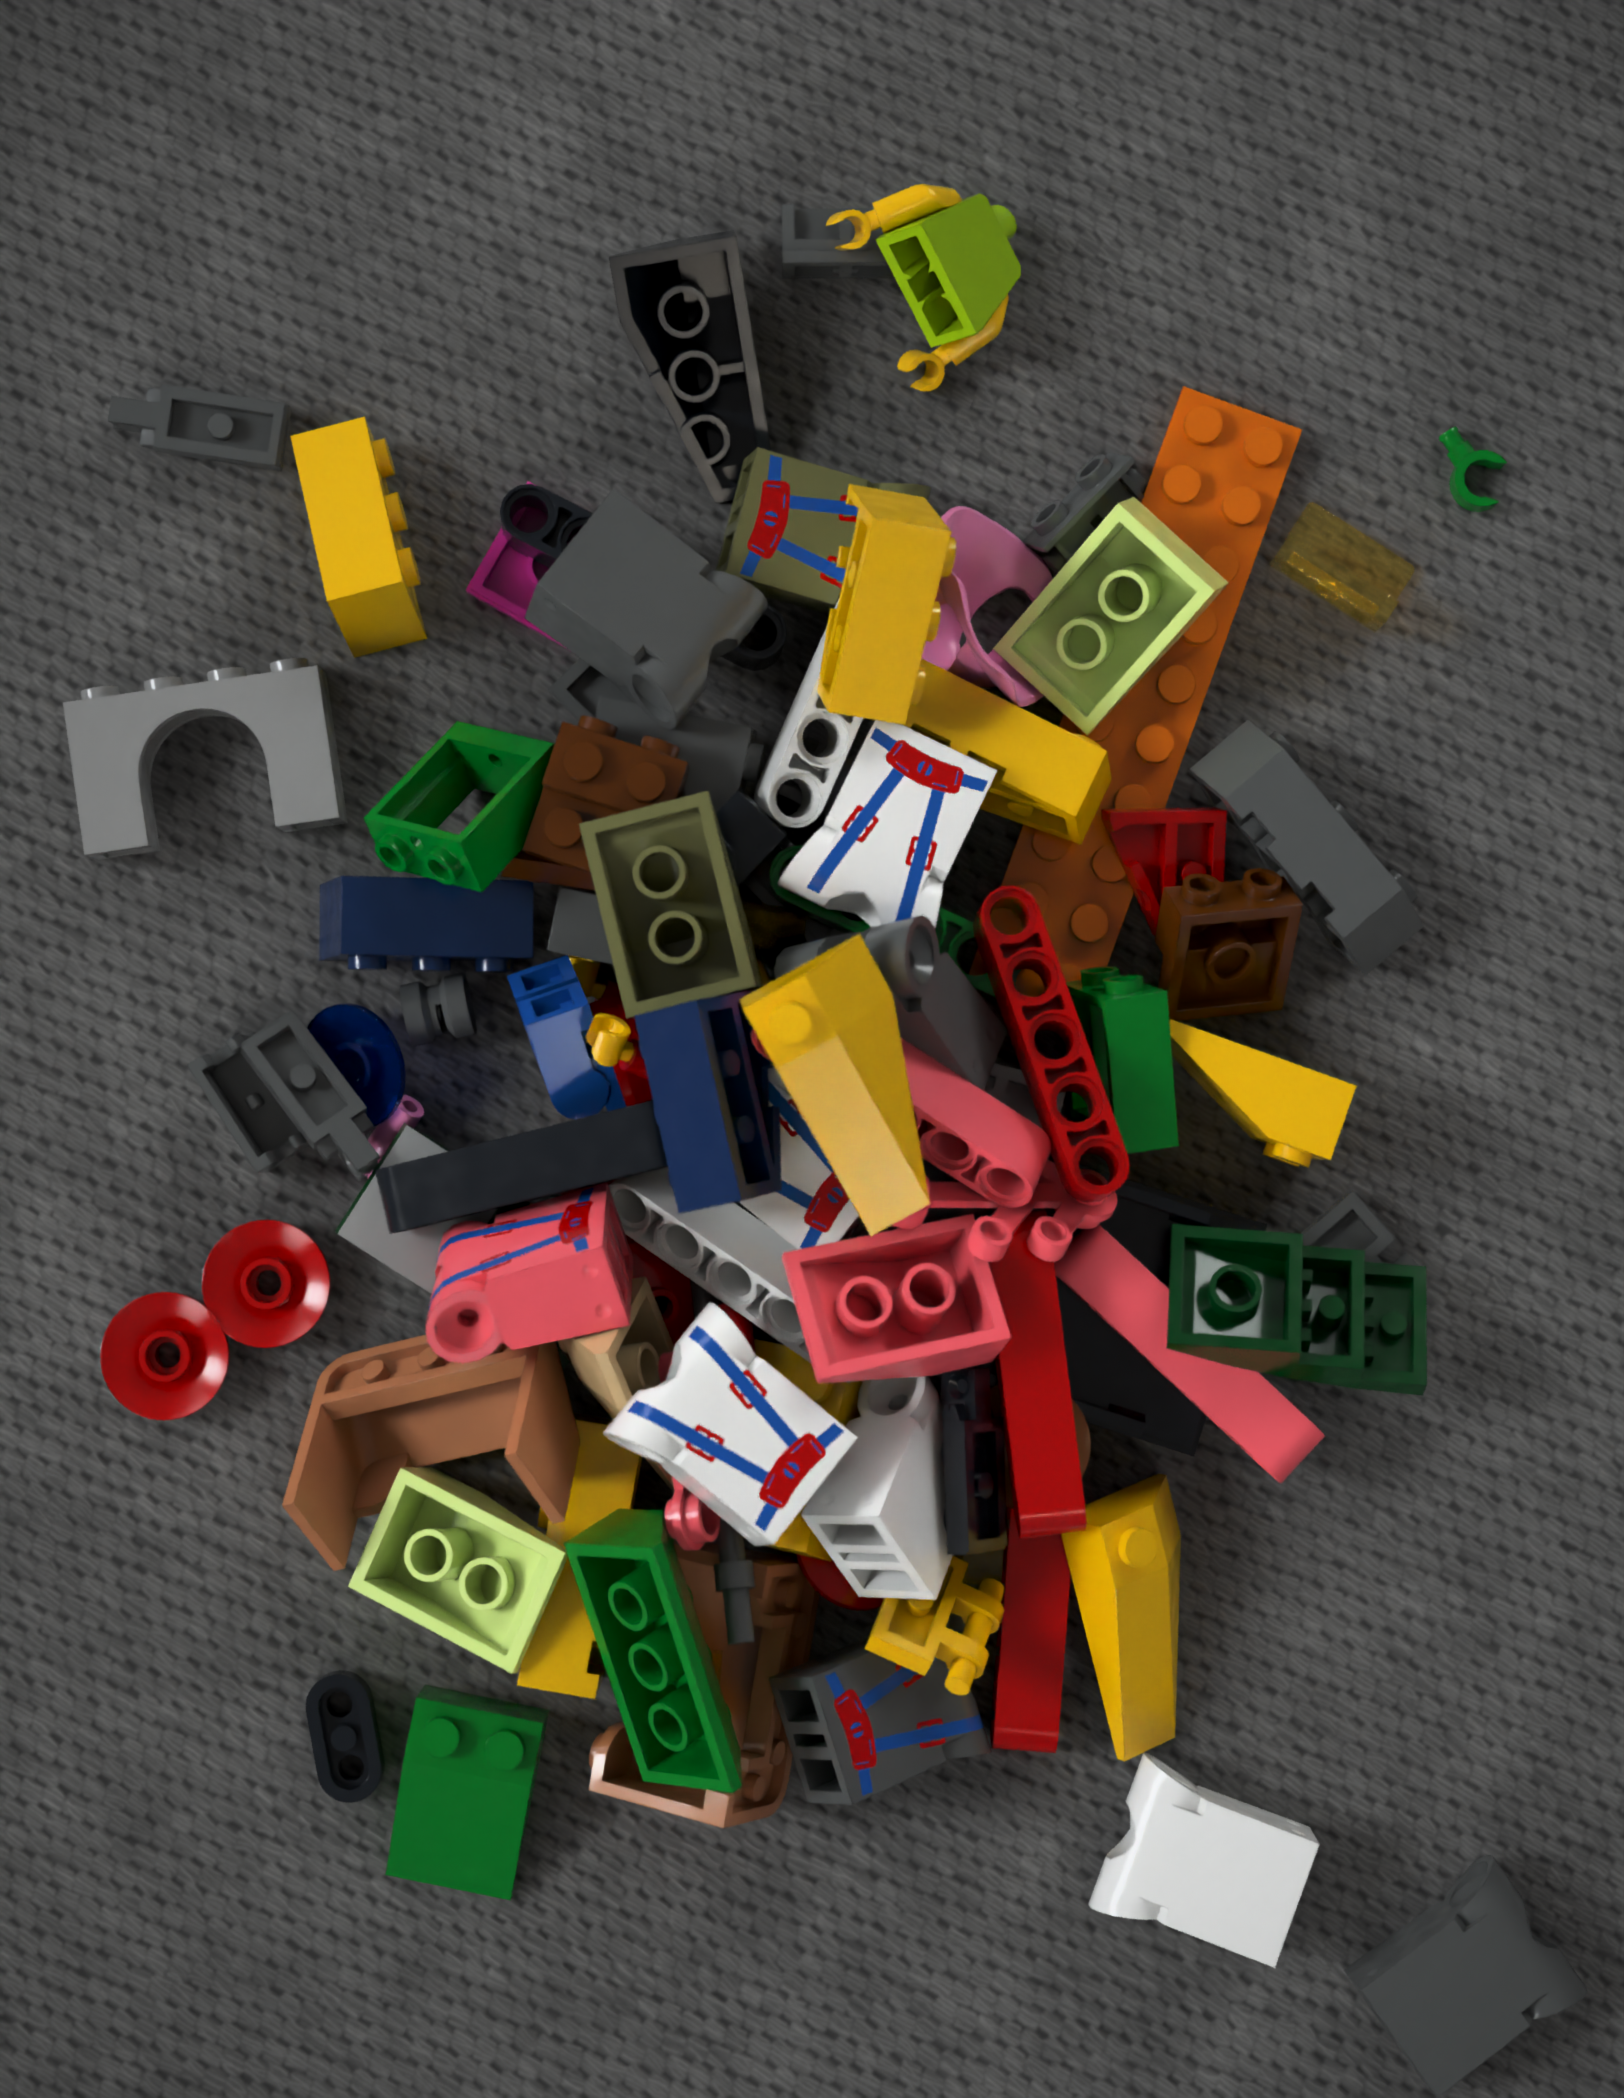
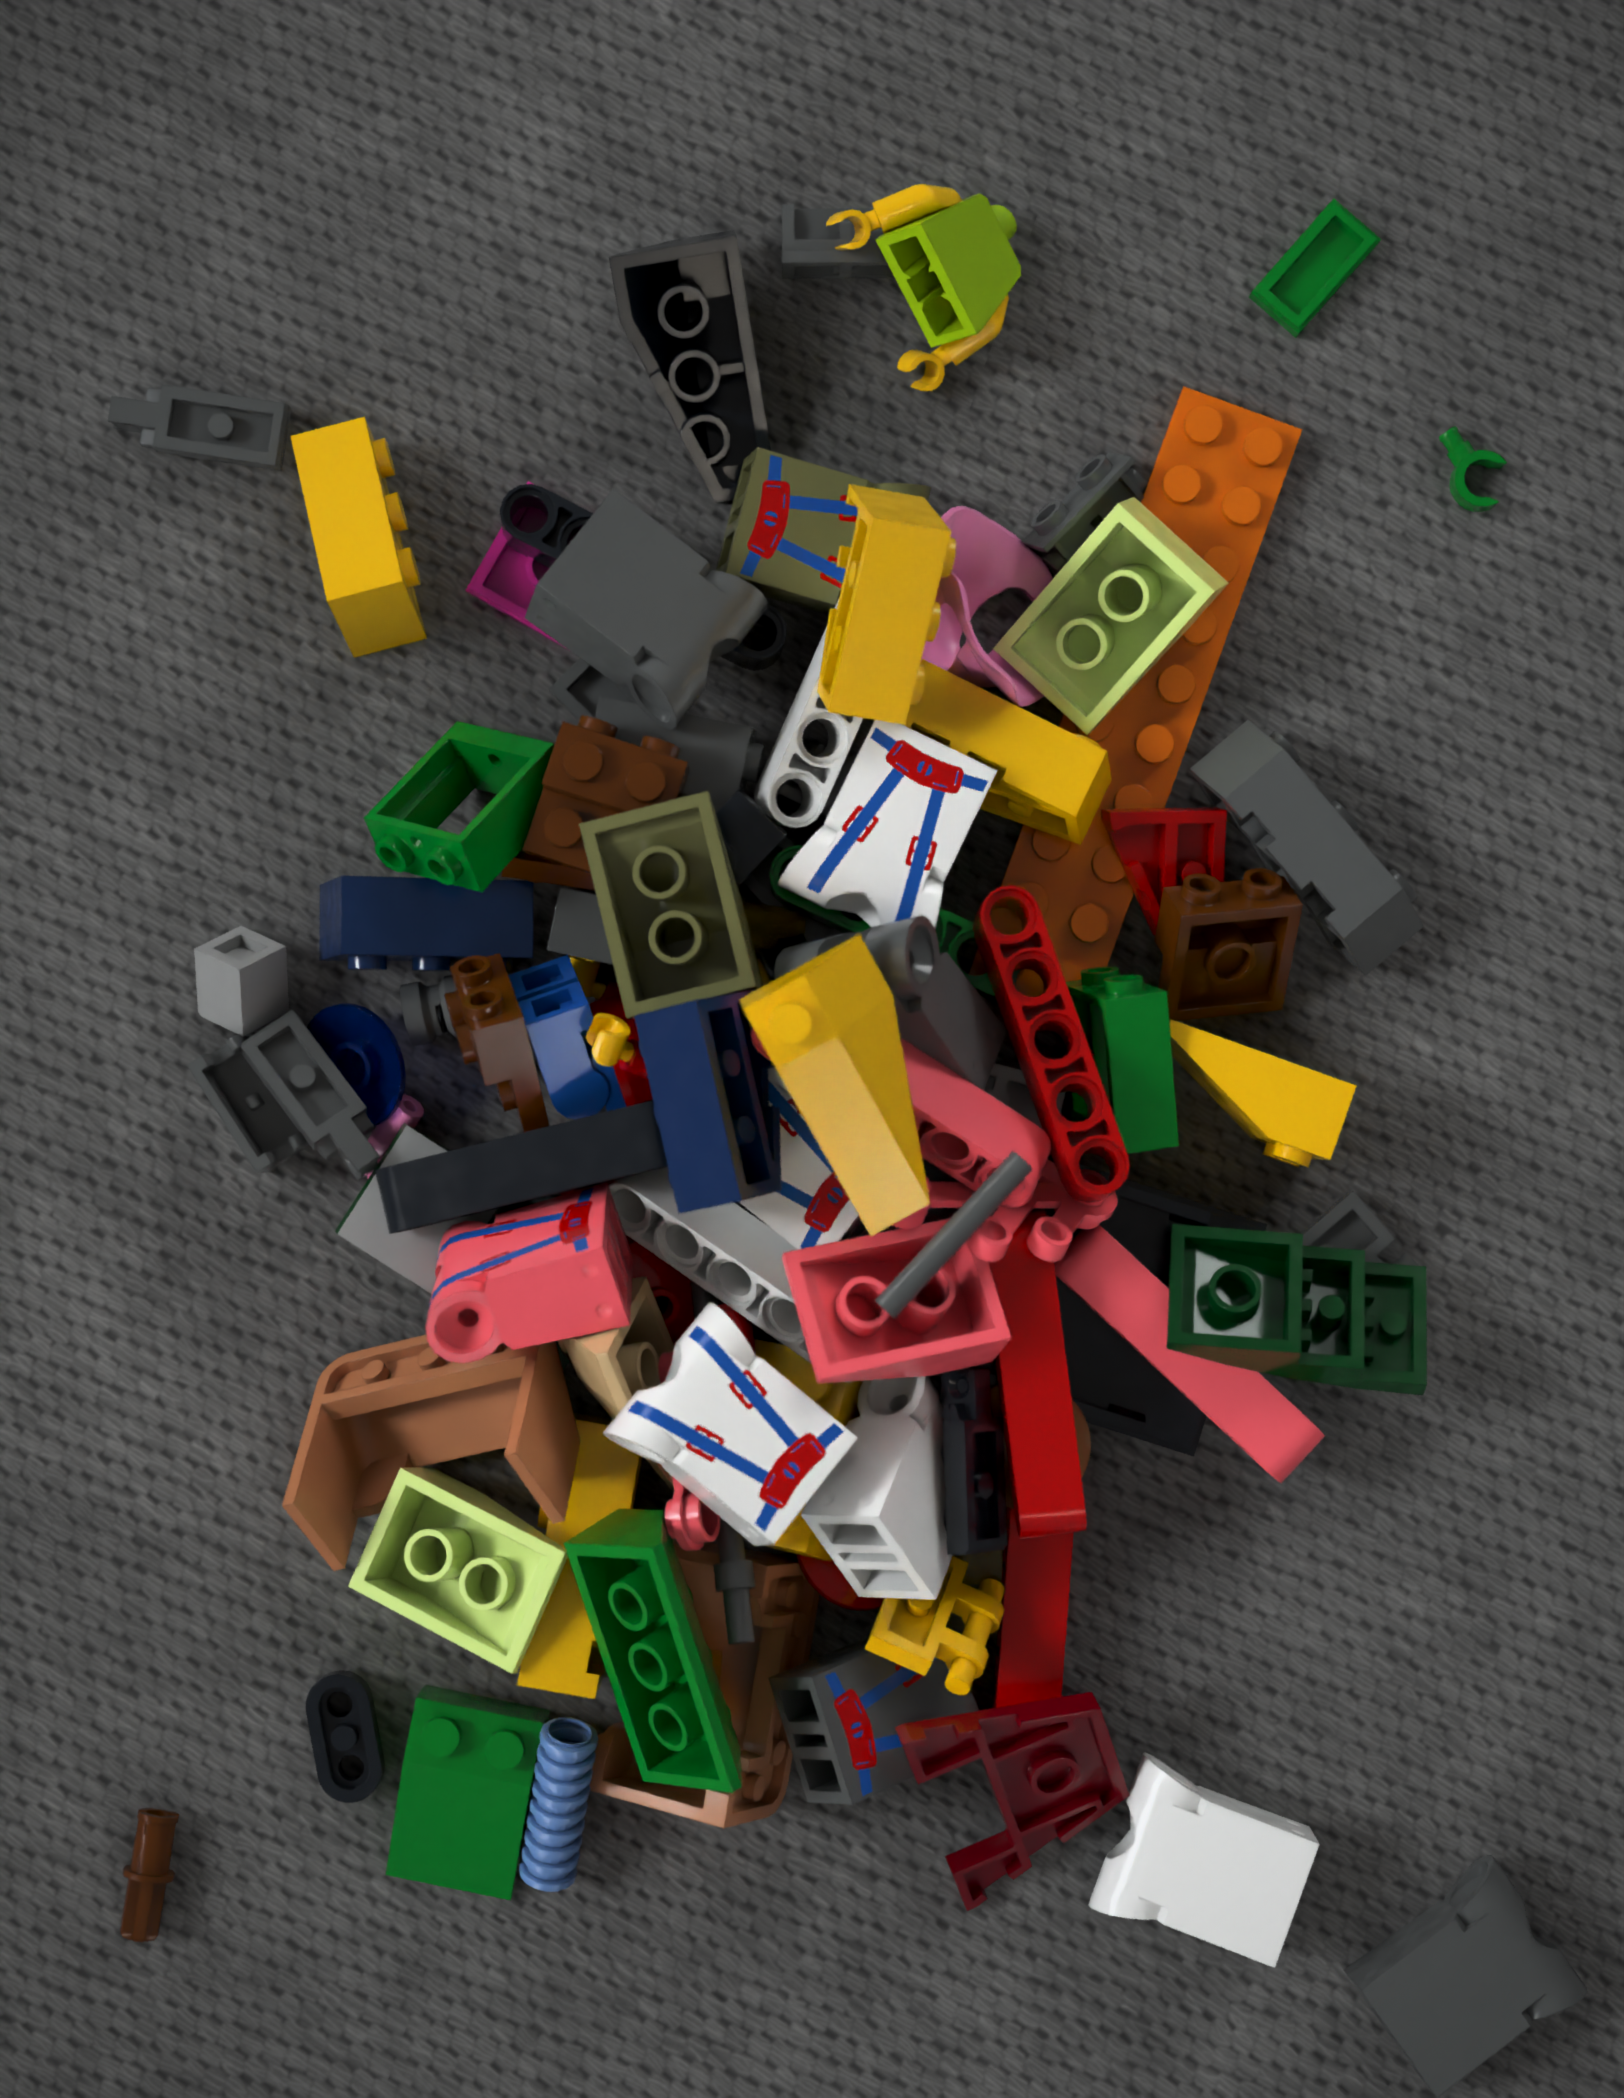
(119, 735): light grey arch -> none
(132, 1360): red dish -> none
(148, 1874): none -> reddish brown axle
(234, 1292): red dish -> none
(241, 980): none -> light grey panel
(495, 1035): none -> reddish brown plate
(558, 1804): none -> medium blue piece
(953, 1234): none -> dark grey bar
(1046, 1769): none -> dark red wing
(1129, 1607): yellow wedge -> none
(1314, 268): none -> green tile
(1343, 567): clear yellow panel -> none

